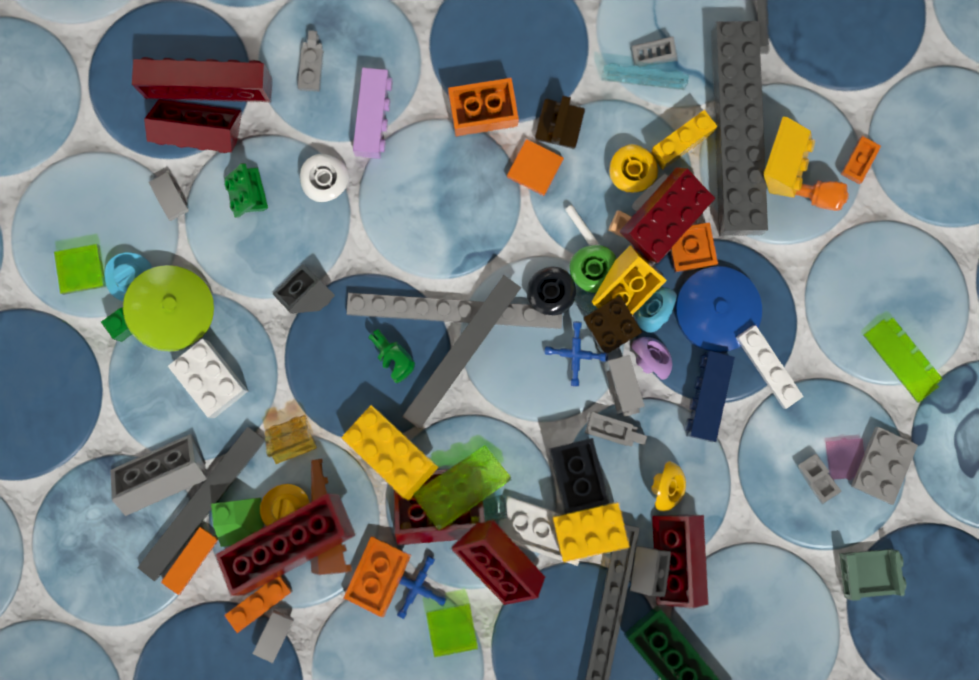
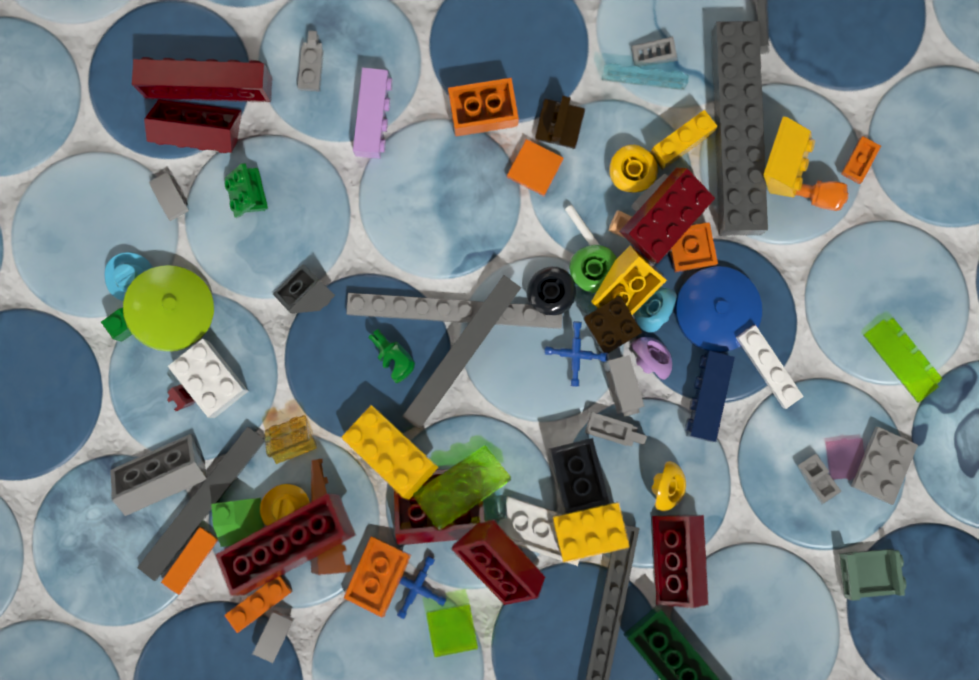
(79, 269): clear neon green plate -> none
(180, 397): none -> dark red tile
(323, 177): white hat -> none
(650, 571): dark grey brick -> none

